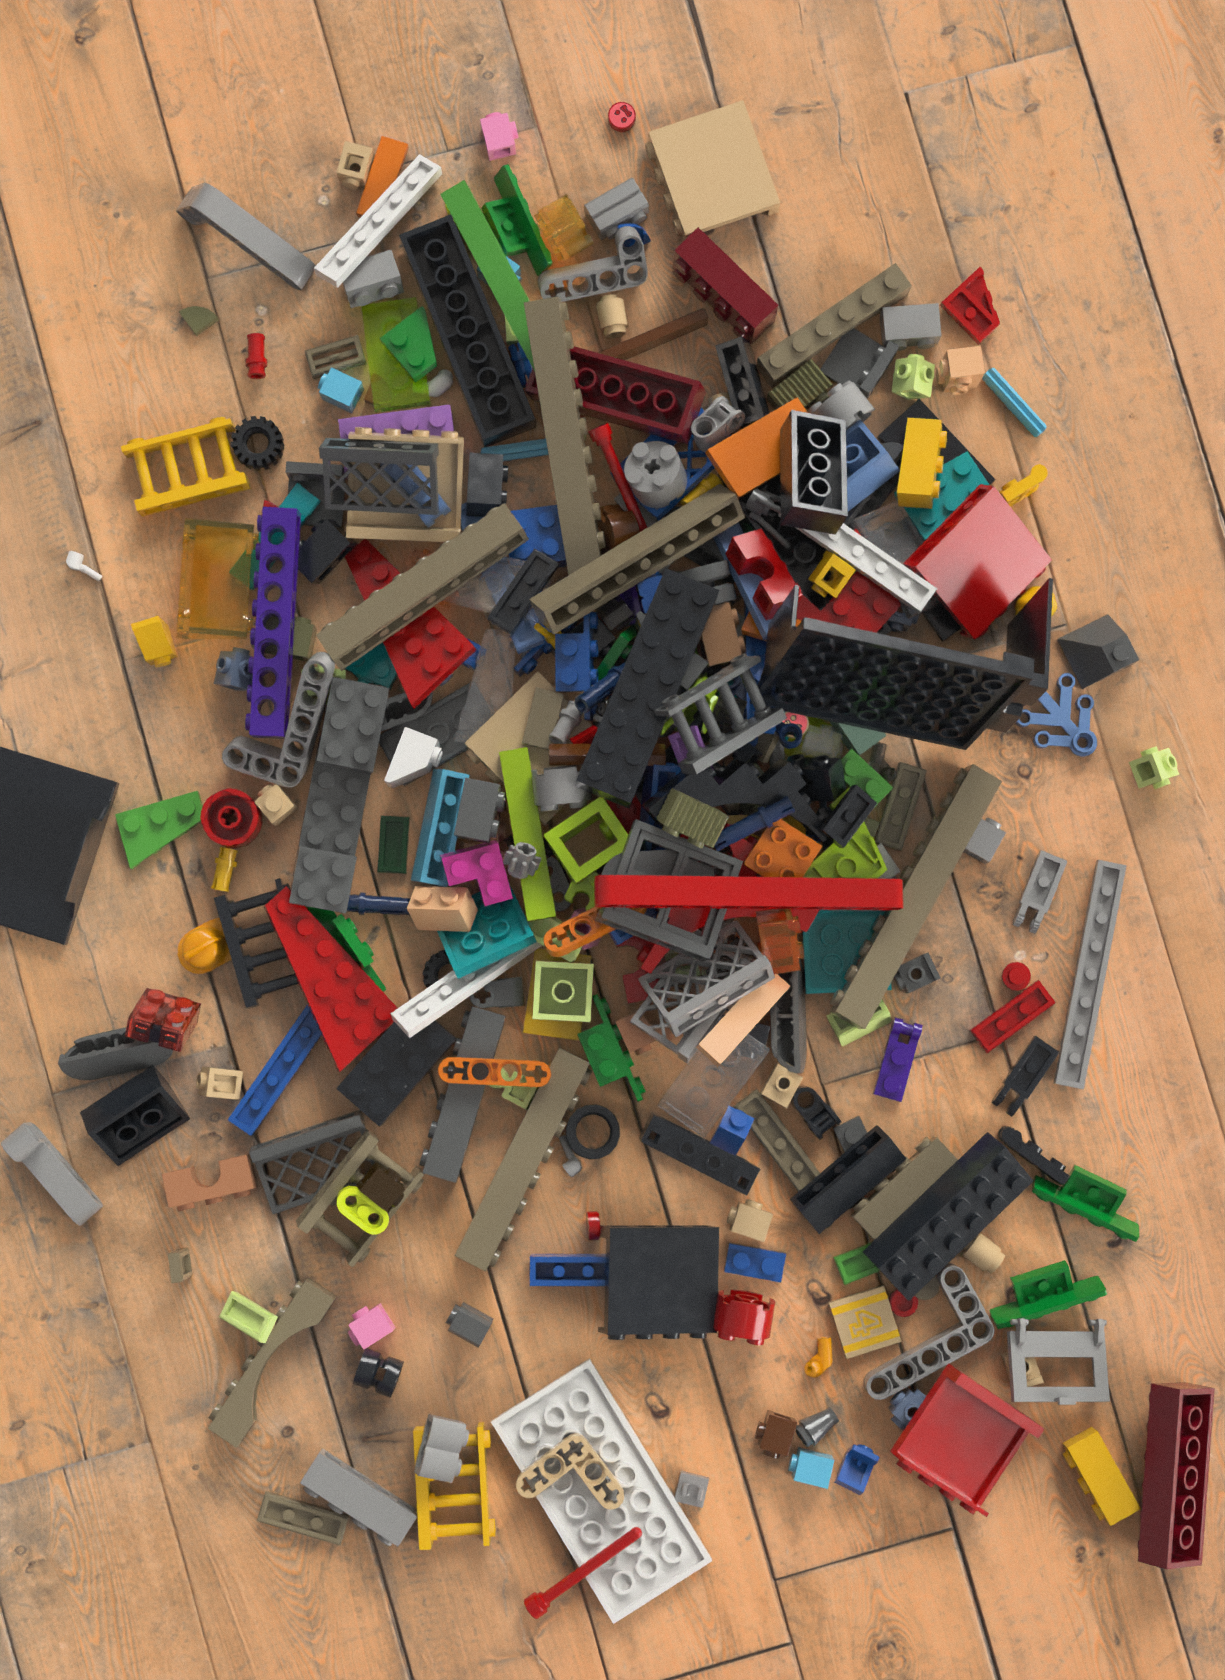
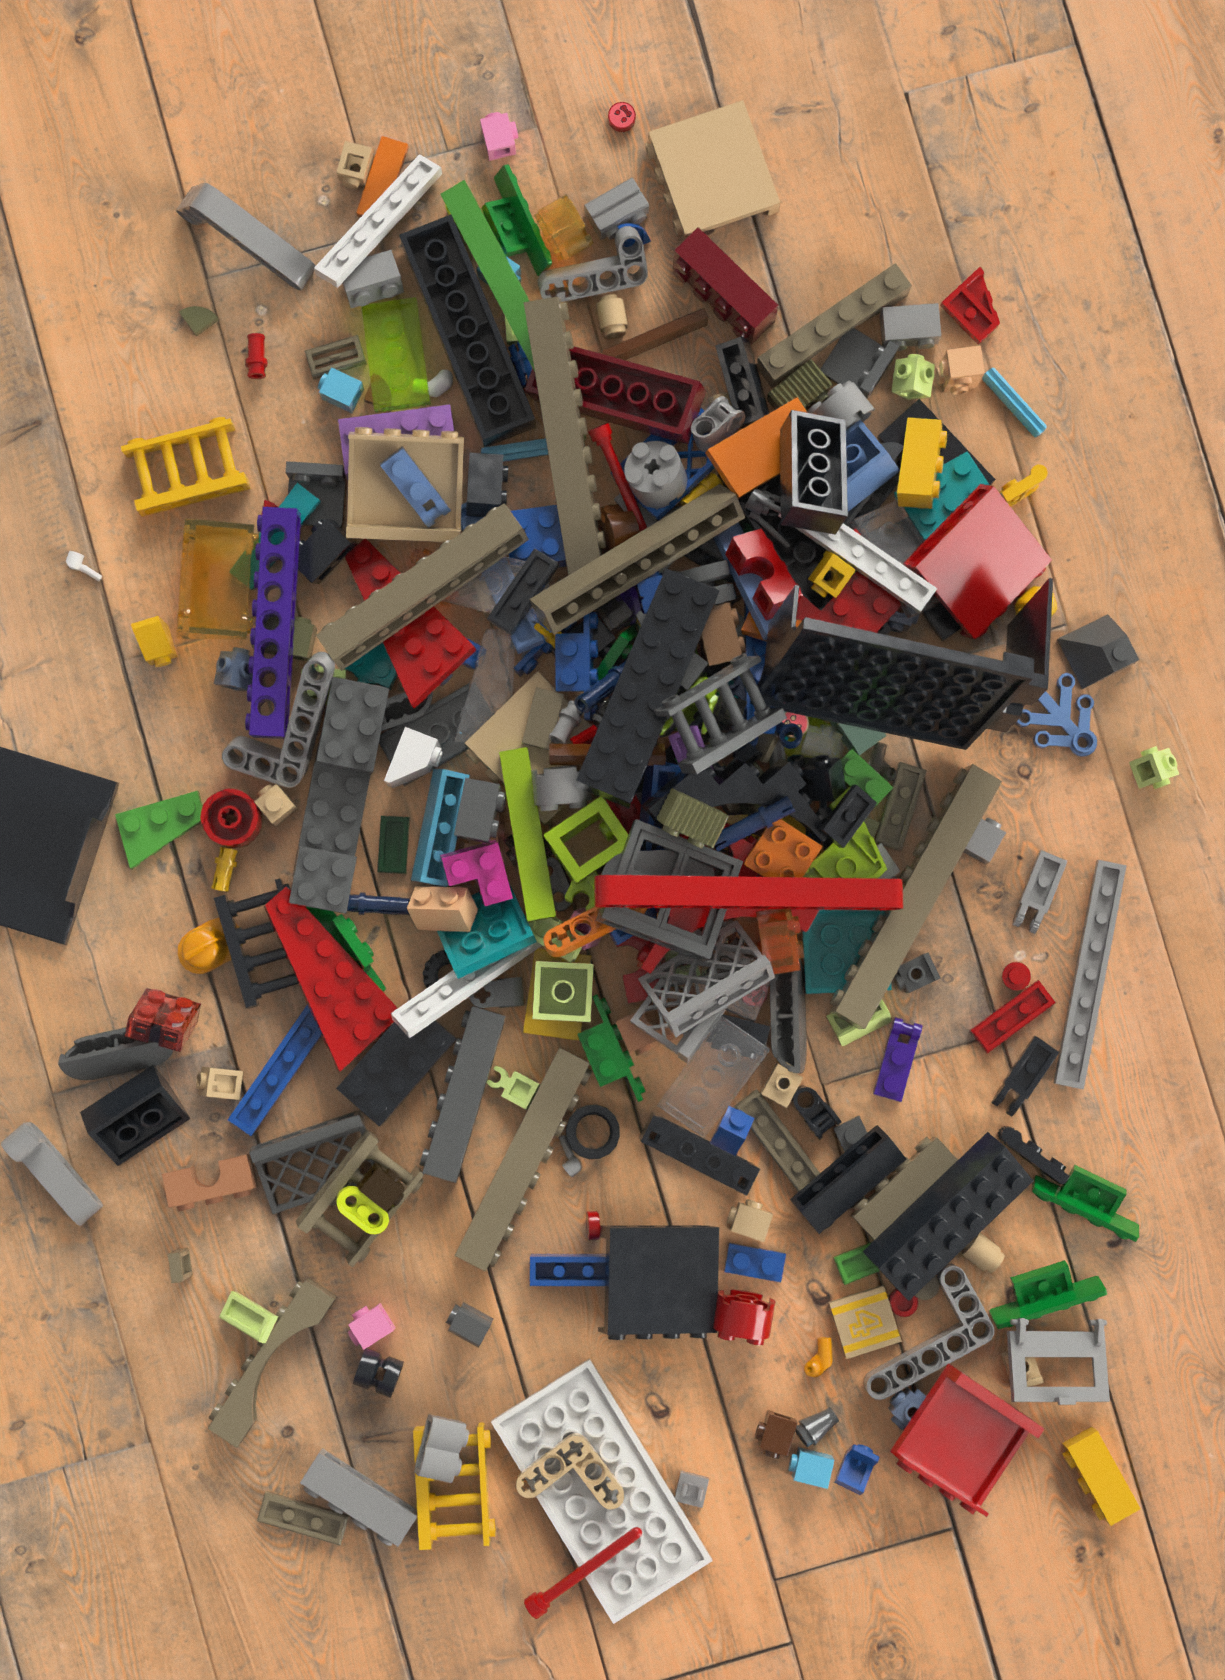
(252, 427): black tyre -> none
(385, 453): dark grey fence -> none
(412, 345): green wing -> none
(494, 1076): orange beam -> none
(521, 860): light grey gear -> none
(741, 1020): light nougat tile -> none
(1176, 1475): dark red brick -> none

